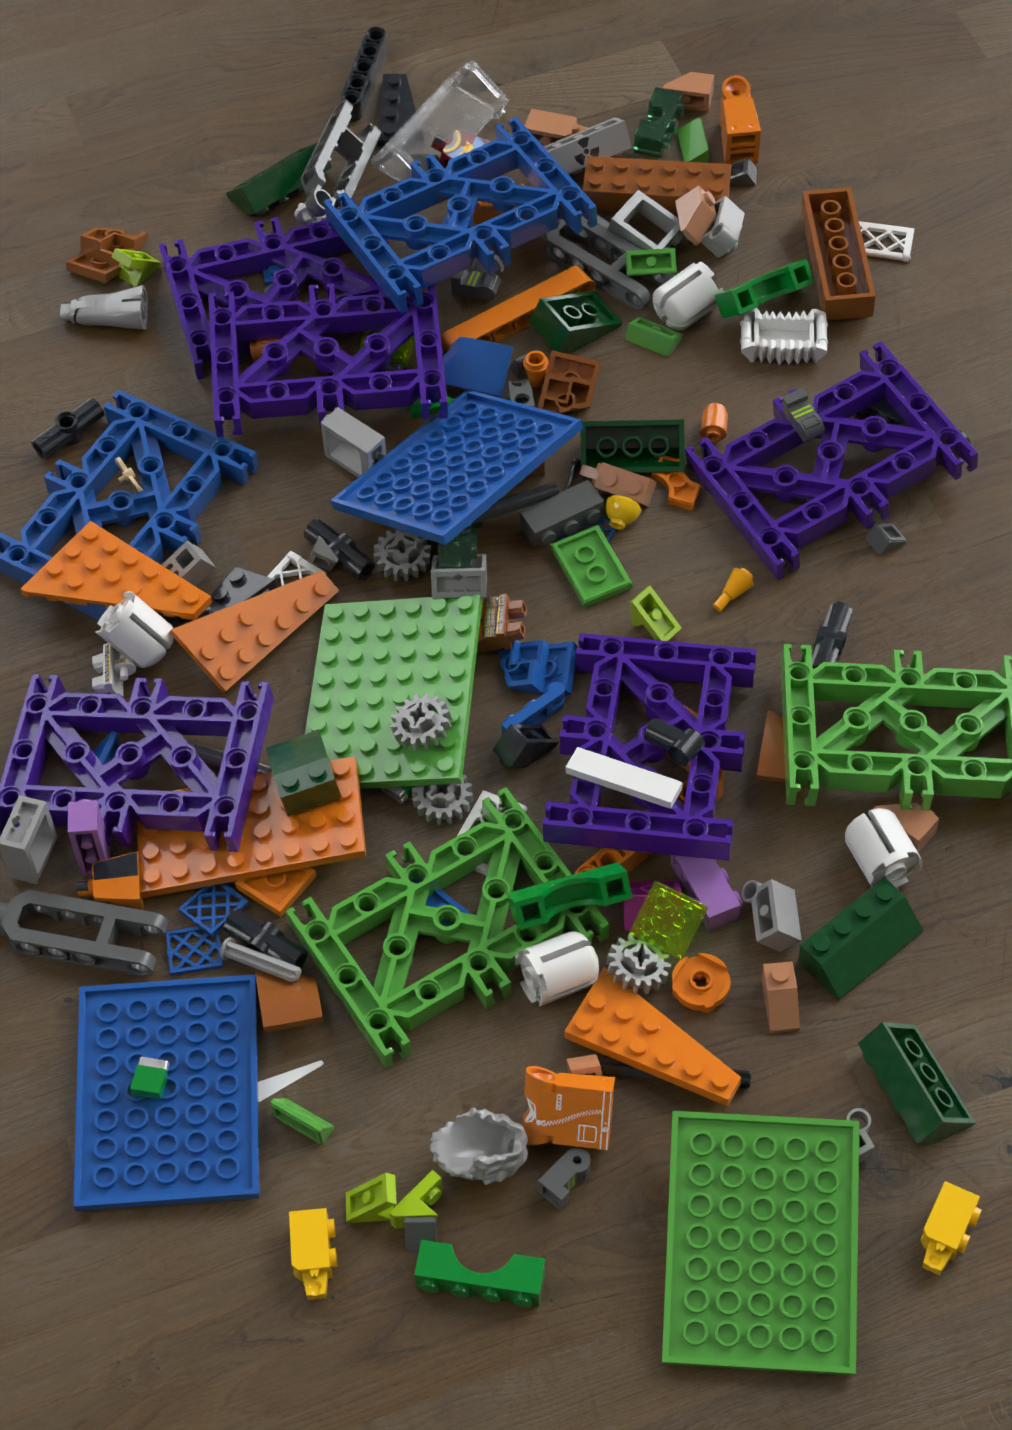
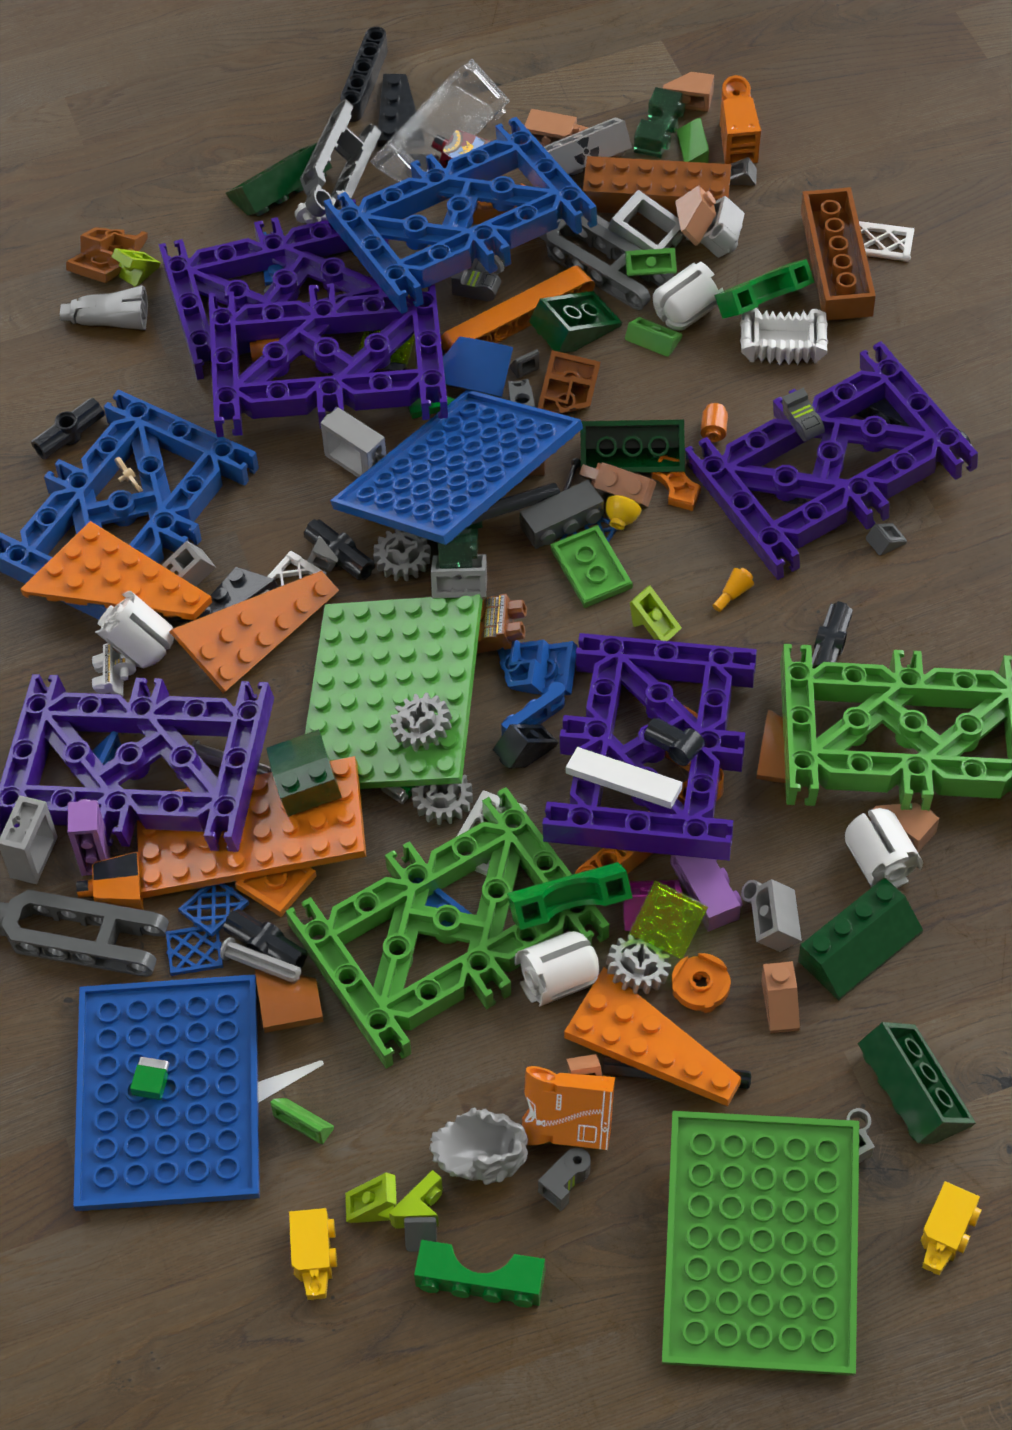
(536, 367): orange cone -> none

